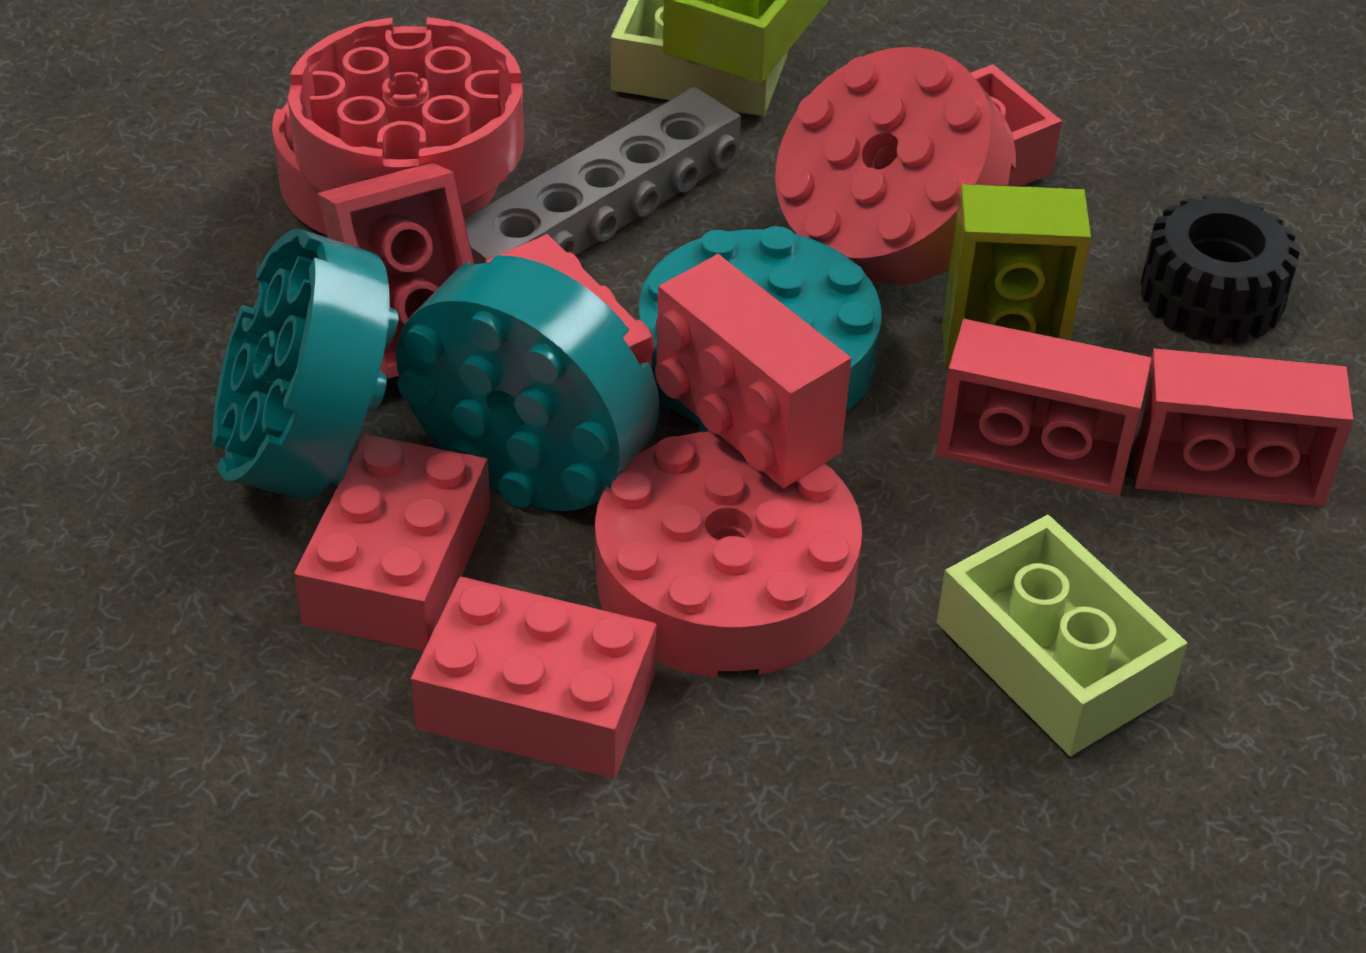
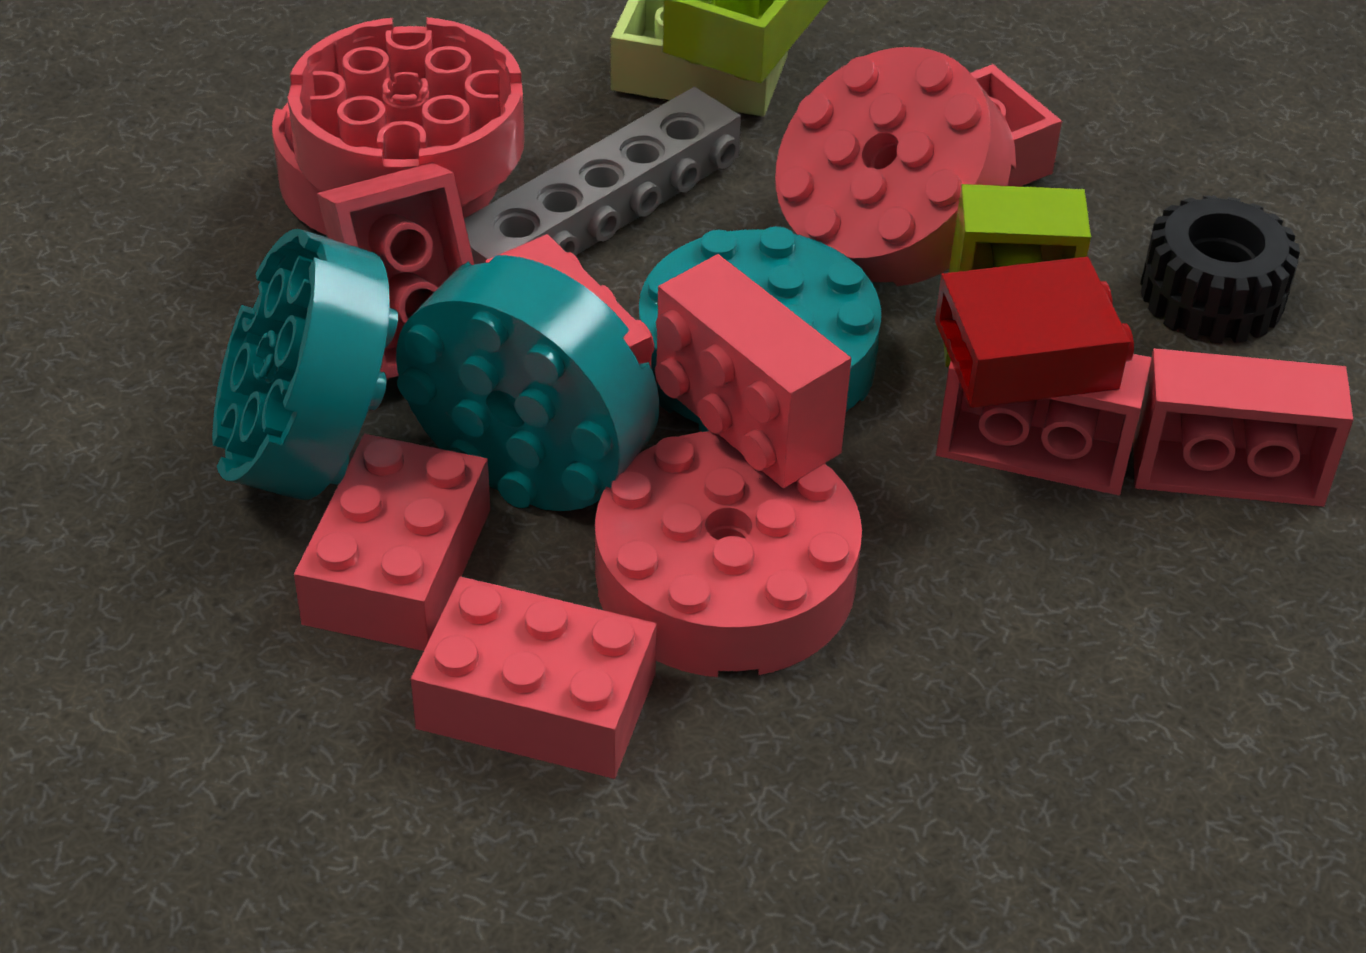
(1032, 331): none -> red brick
(1060, 634): yellowish green brick -> none

